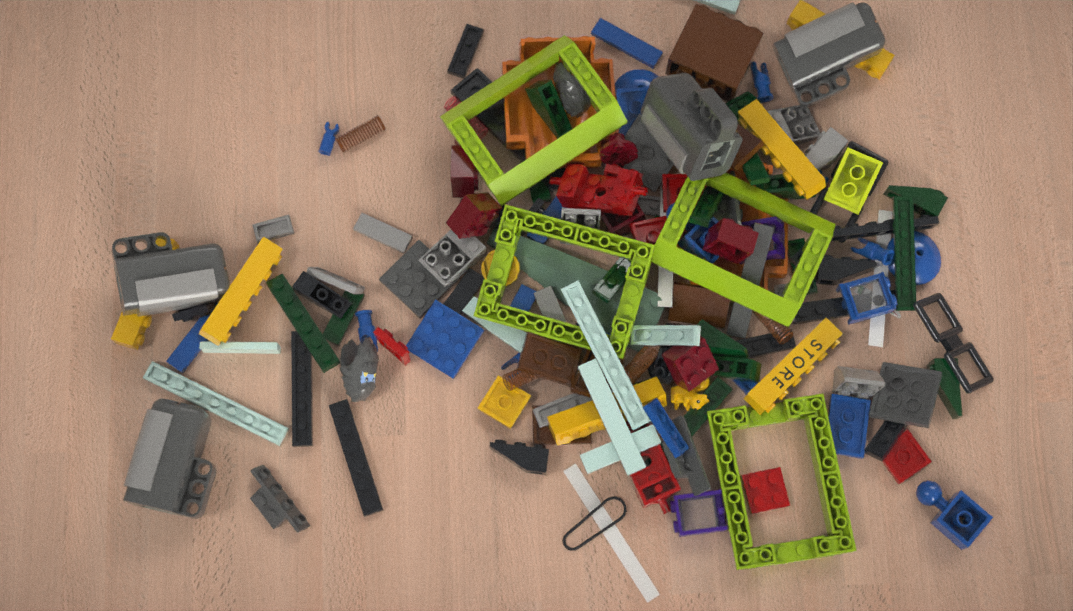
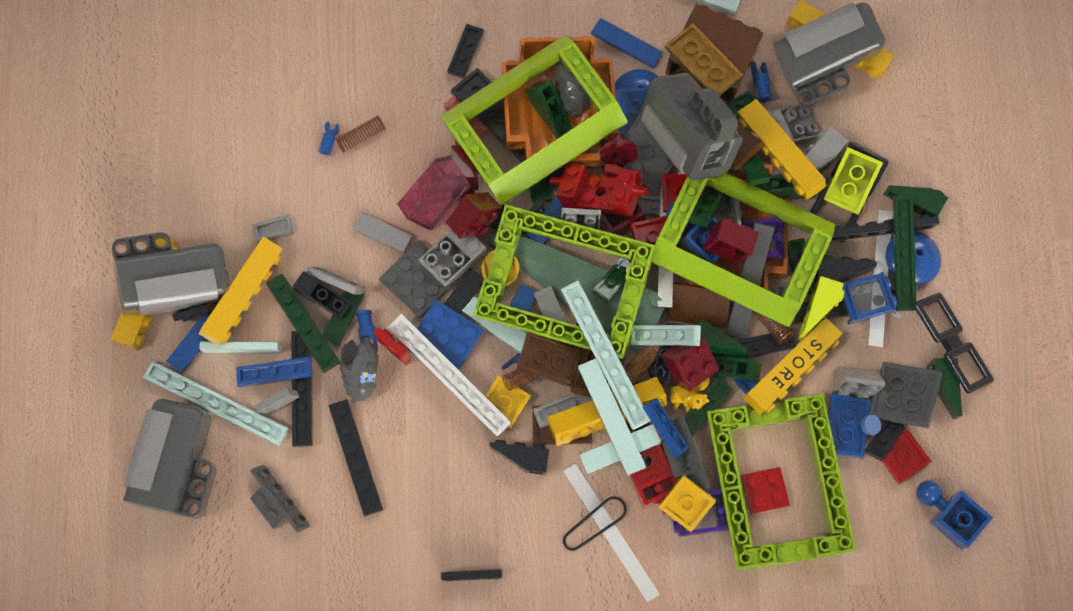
(274, 371): none -> blue tile
(277, 401): none -> light grey tile
(434, 193): none -> clear pink slope
(449, 375): none -> white plate
(471, 575): none -> black tile
(687, 503): none -> yellow plate
(703, 60): none -> pearl gold tile
(823, 298): none -> neon yellow slope
(870, 424): none -> medium blue tile
(875, 252): blue piece -> none

